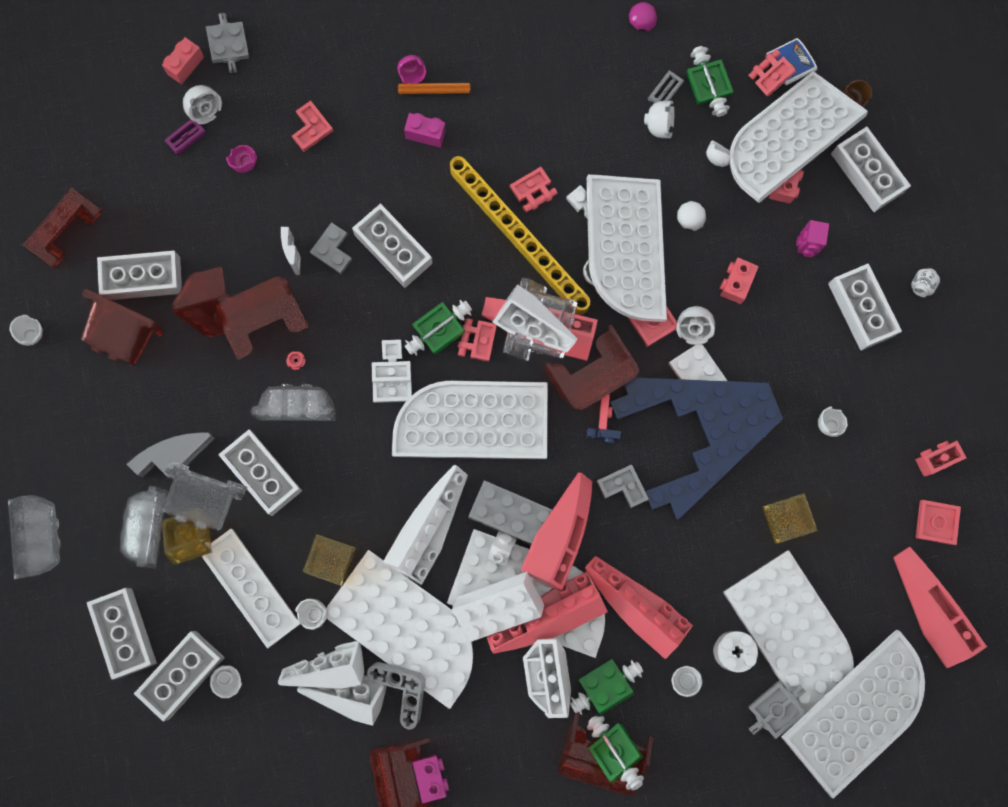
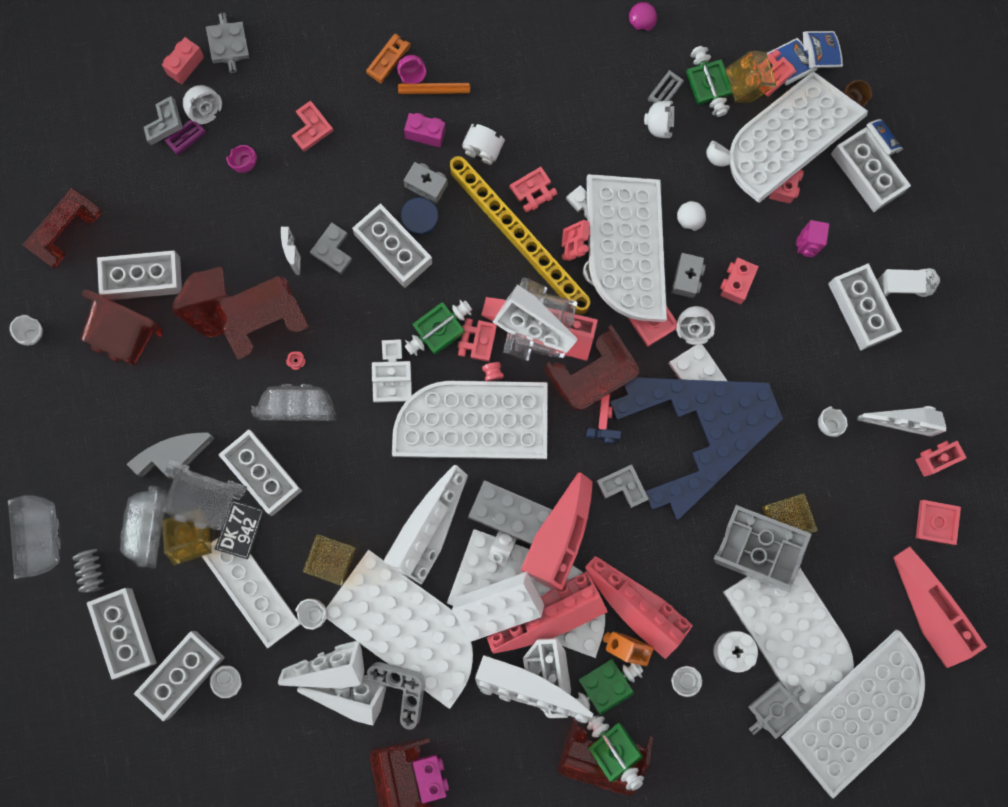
(88, 571): none -> light grey piece
(167, 124): none -> light grey plate
(239, 529): none -> black sticker
(388, 58): none -> orange plate
(419, 216): none -> dark blue tile
(430, 190): none -> light grey brick
(483, 143): none -> white brick
(493, 372): none -> coral wheel
(528, 688): none -> white wedge
(574, 239): none -> coral plate
(628, 648): none -> orange torso
(682, 284): none -> light grey brick
(750, 76): none -> clear yellow brick
(763, 548): none -> light grey piece
(822, 49): none -> slope
(884, 137): none -> slope
(902, 281): none -> white panel
(918, 420): none -> white wedge

